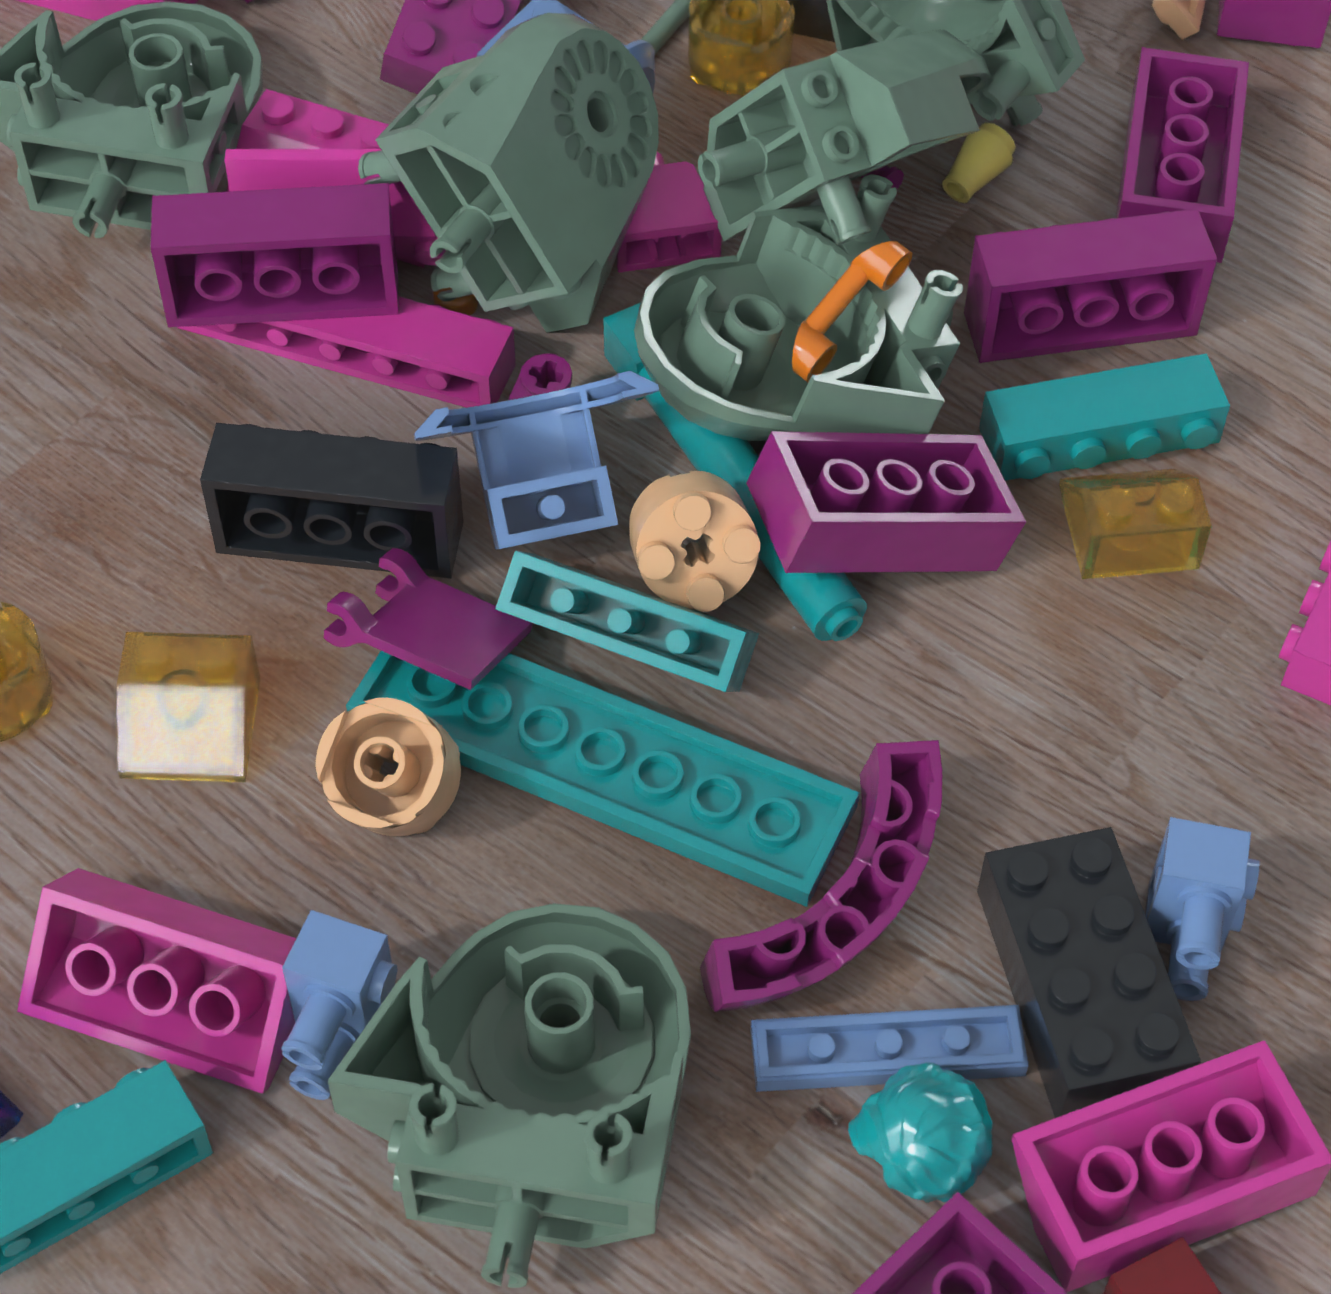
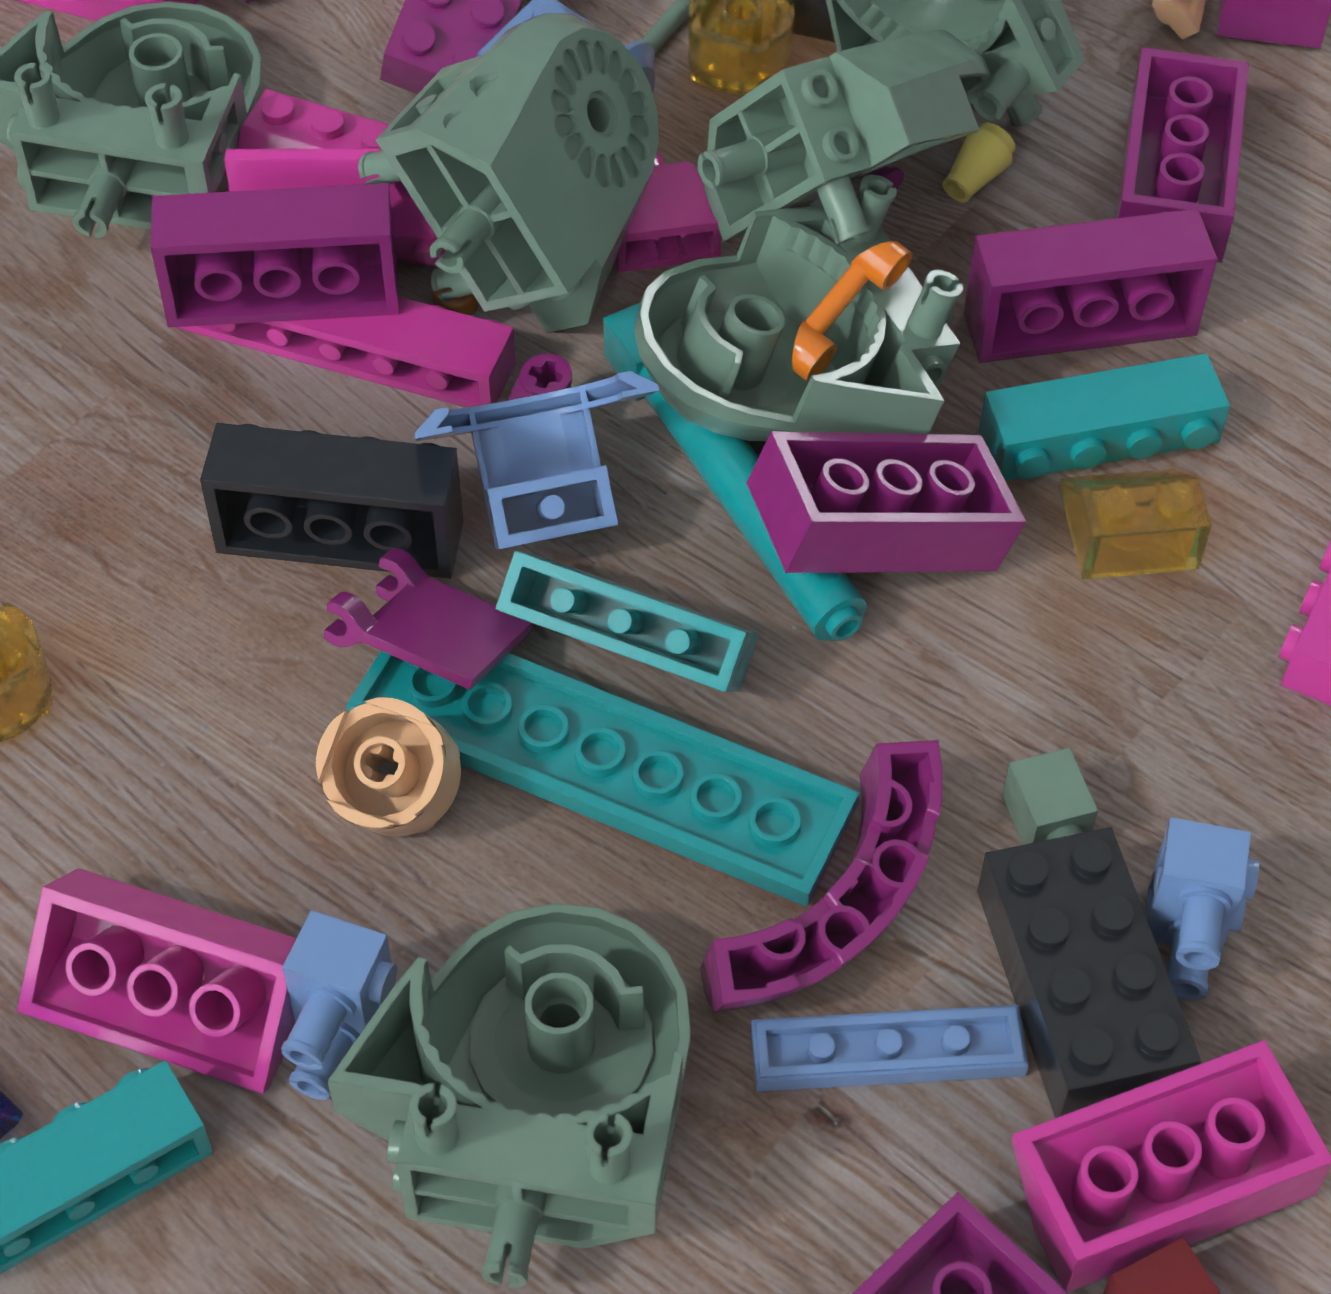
(186, 706): clear yellow slope -> none
(702, 571): light nougat brick -> none
(926, 1132): teal hair -> none
(1048, 797): none -> sand green brick

